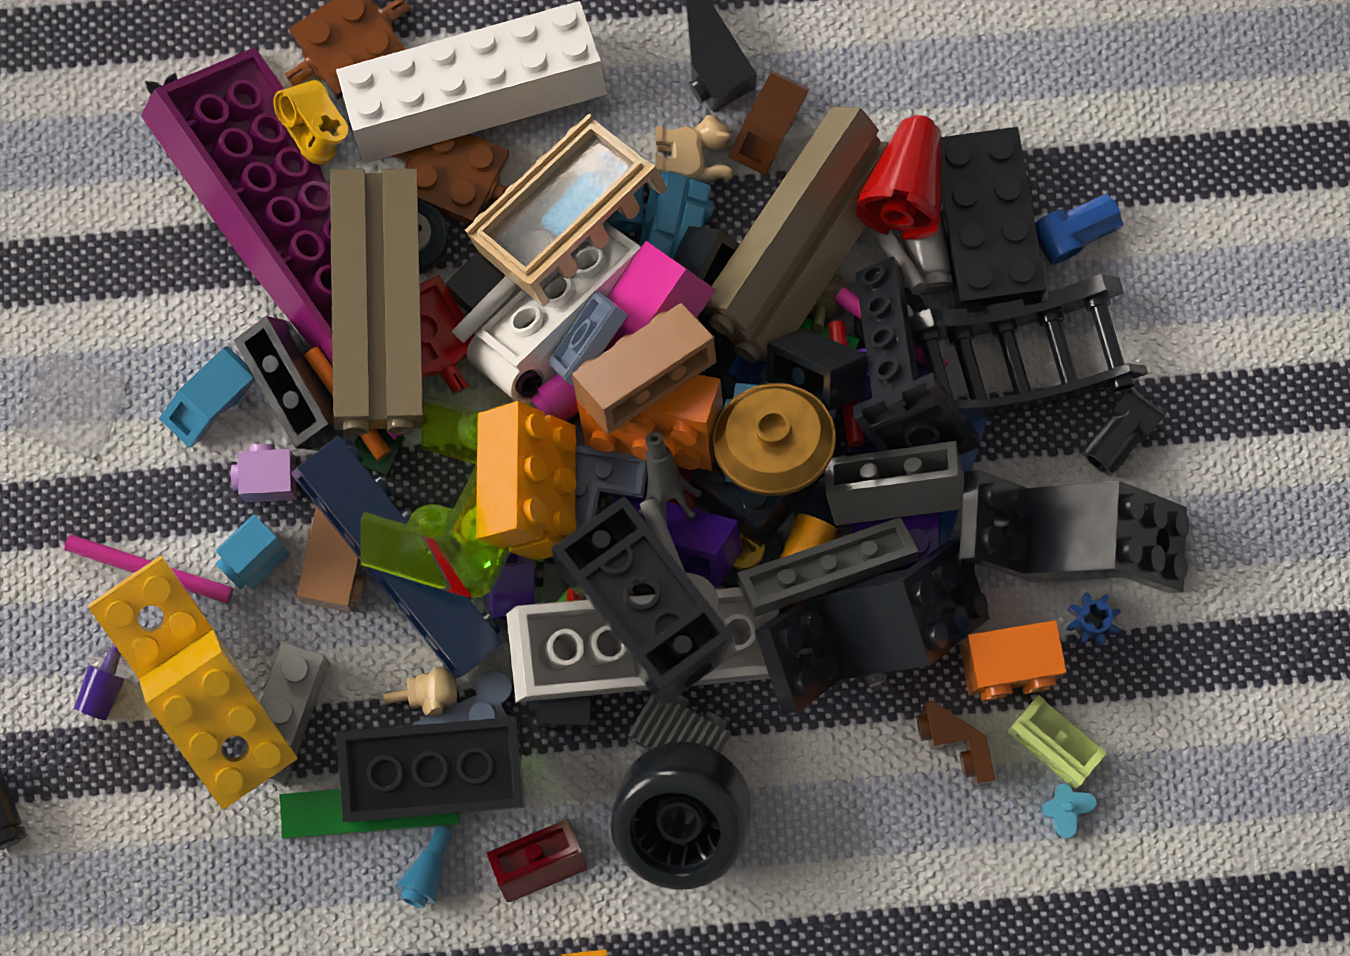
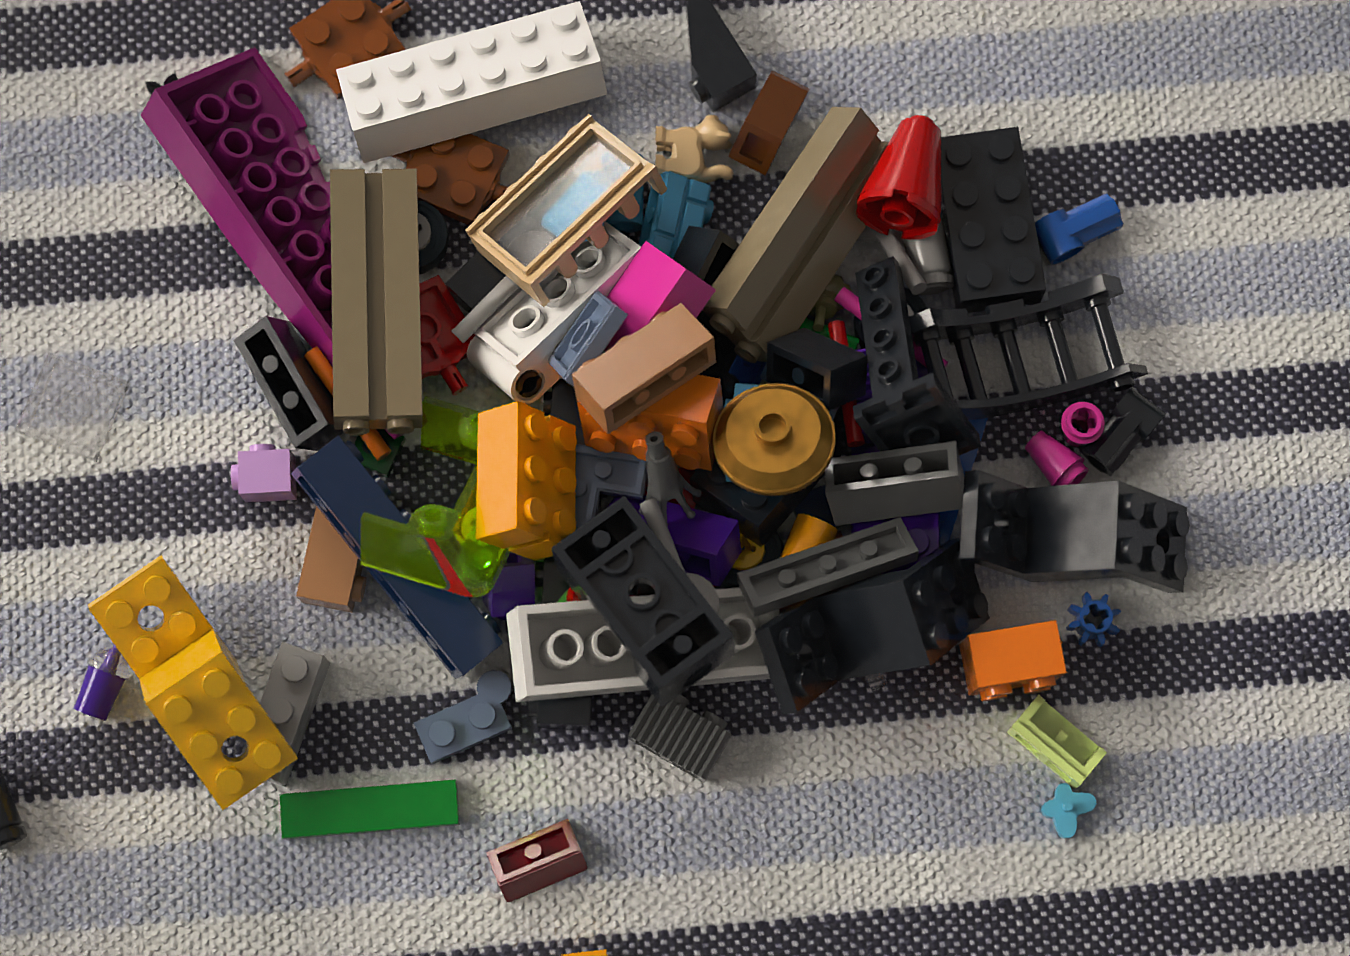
(134, 563): dark pink bar -> none
(206, 395): dark azure slope -> none
(250, 554): dark azure brick -> none
(310, 116): yellow piece -> none
(422, 879): dark azure cone -> none
(428, 691): tan piece -> none
(430, 770): black brick -> none
(556, 398): magenta brick -> none
(678, 844): black wheel -> none
(947, 730): reddish brown slope -> none
(1056, 461): none -> dark pink cone
(1086, 416): none -> dark pink cone

